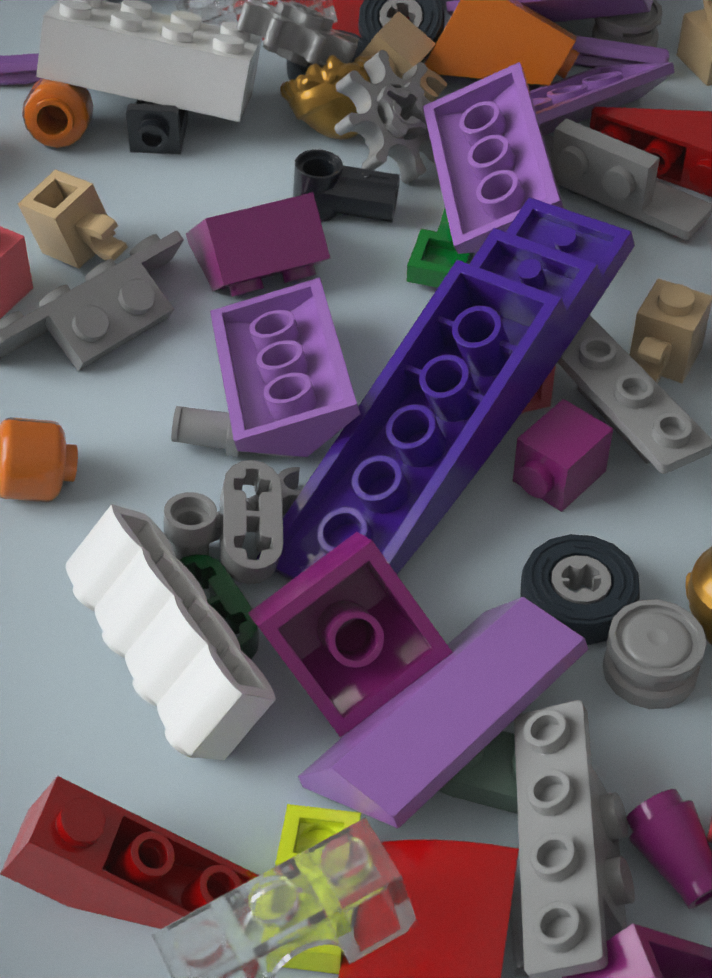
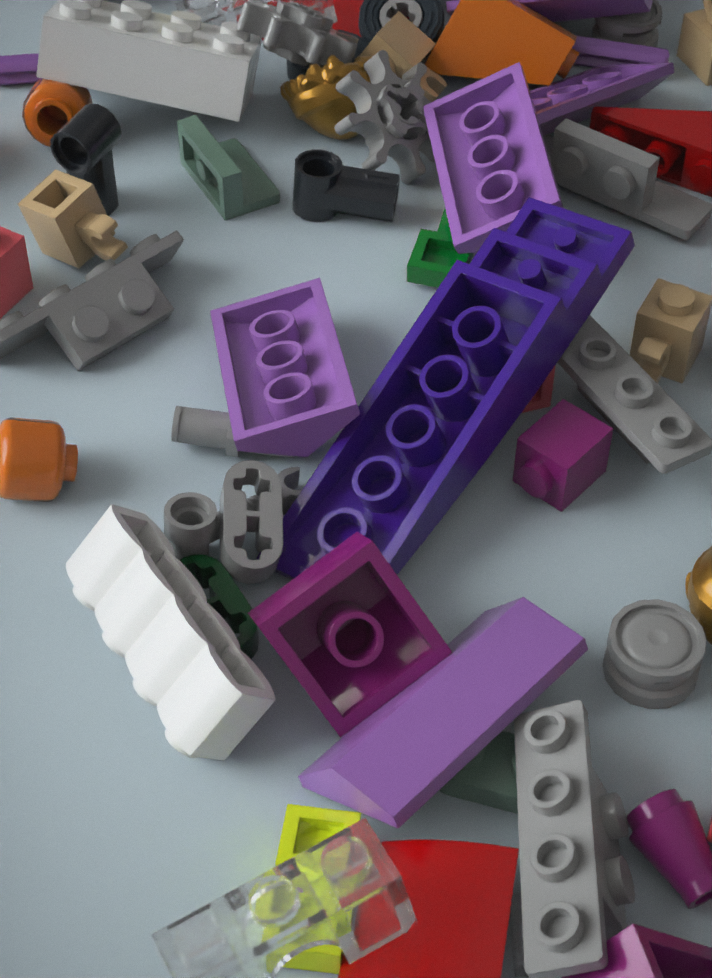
(86, 150): none -> black piece
(114, 860): red slope -> none
(156, 127): black bracket -> none
(224, 171): none -> sand green panel
(260, 243): magenta slope -> none
(576, 562): black bush -> none

